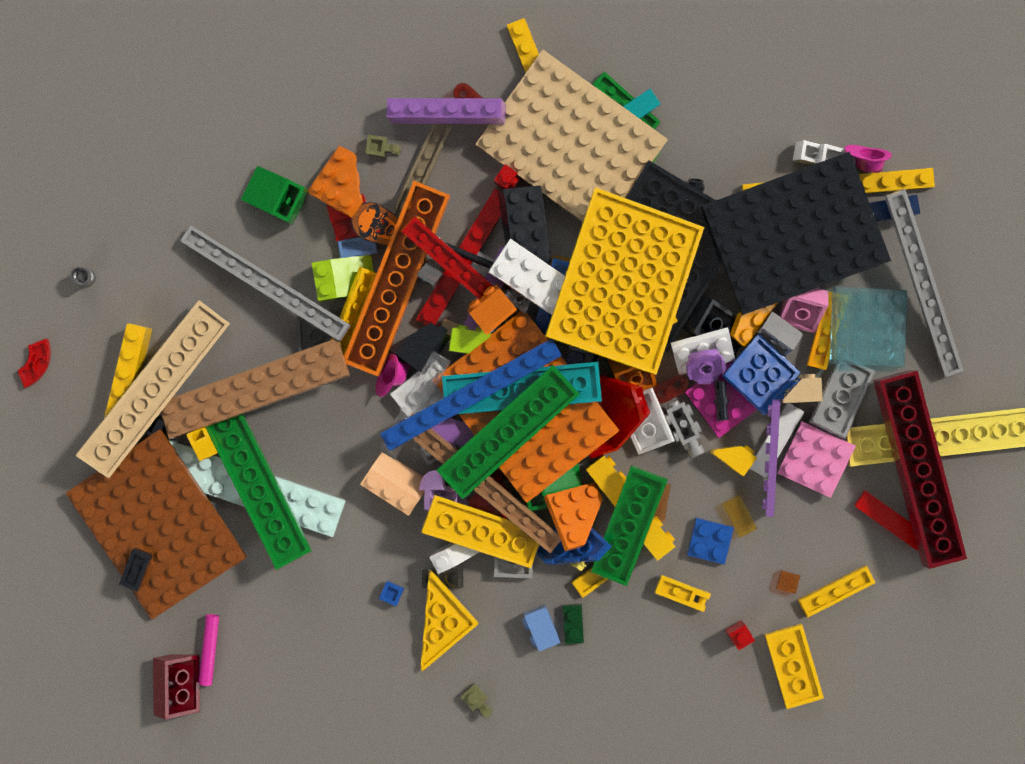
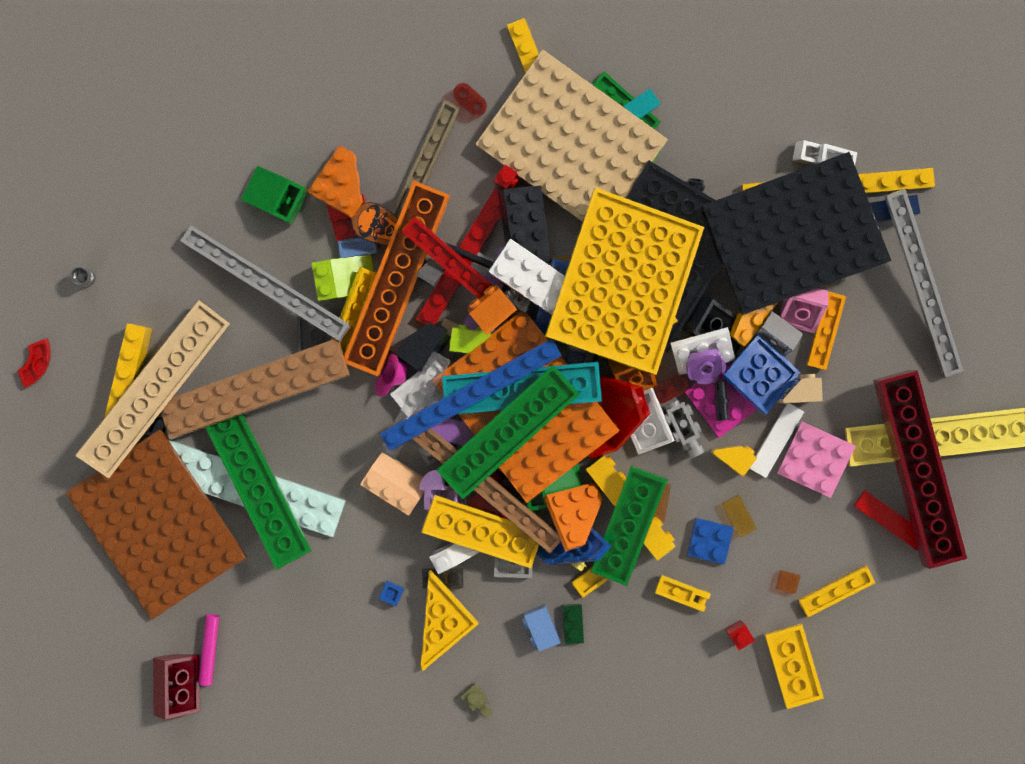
(136, 569): black plate -> none
(202, 443): yellow brick -> none
(379, 145): olive plate -> none
(446, 110): medium lavender brick -> none
(772, 450): medium lavender plate -> none
(841, 398): light grey tile -> none
(867, 158): dark pink piece -> none
(868, 327): clear light blue plate -> none

